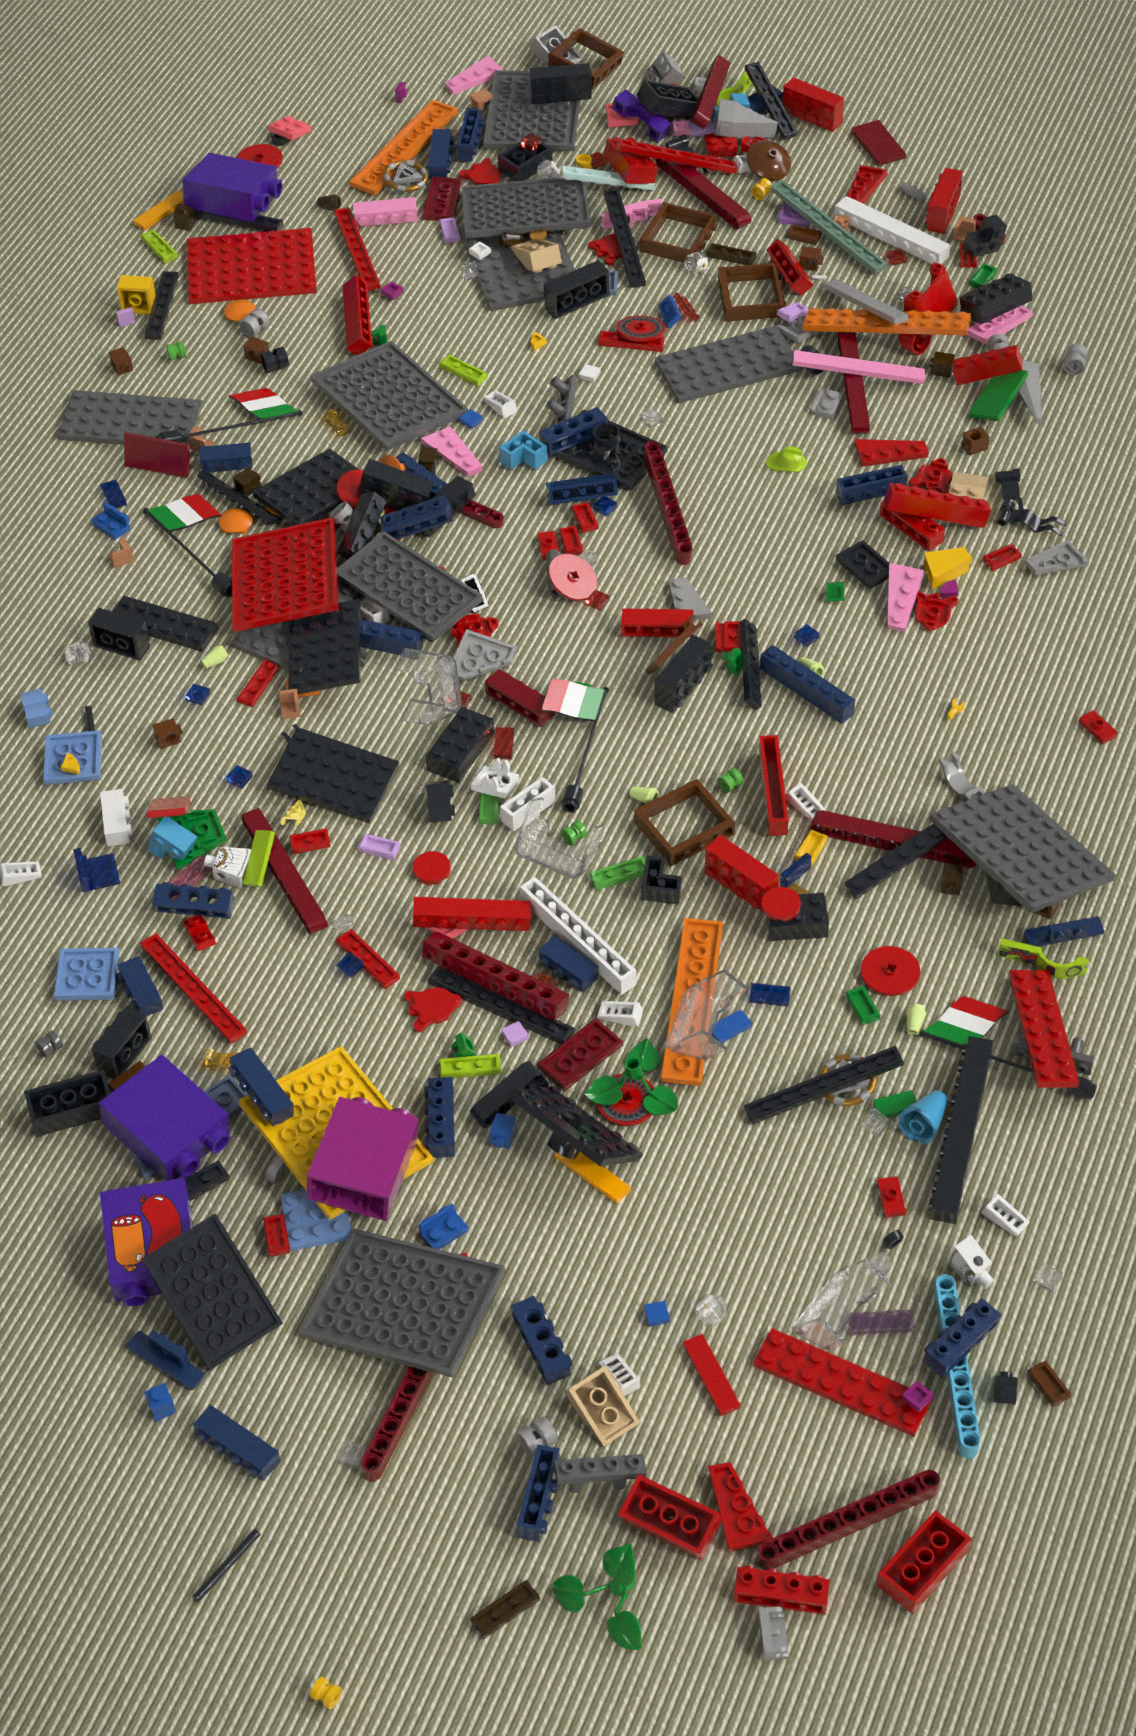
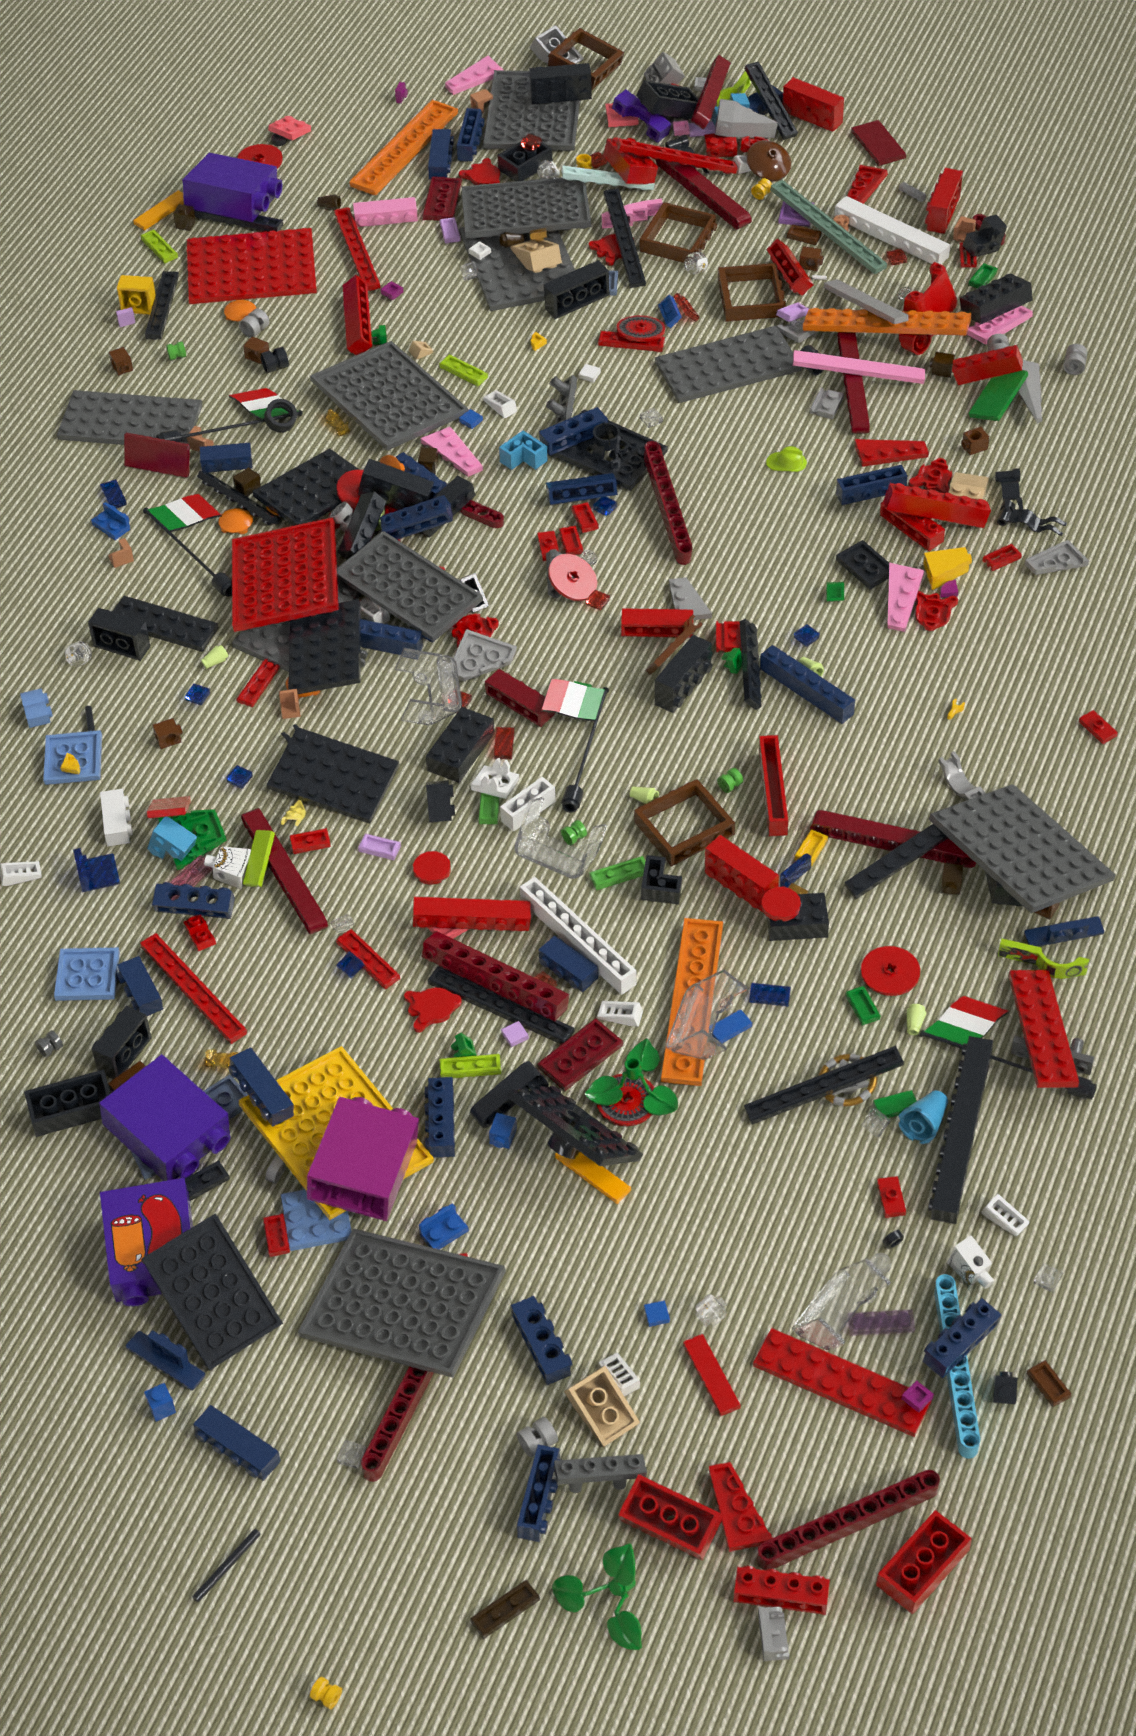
(286, 405): none -> black tyre
(406, 175): piece -> none
(419, 349): none -> tan slope
(731, 254): dark brown tile -> none
(804, 794): white slope -> none

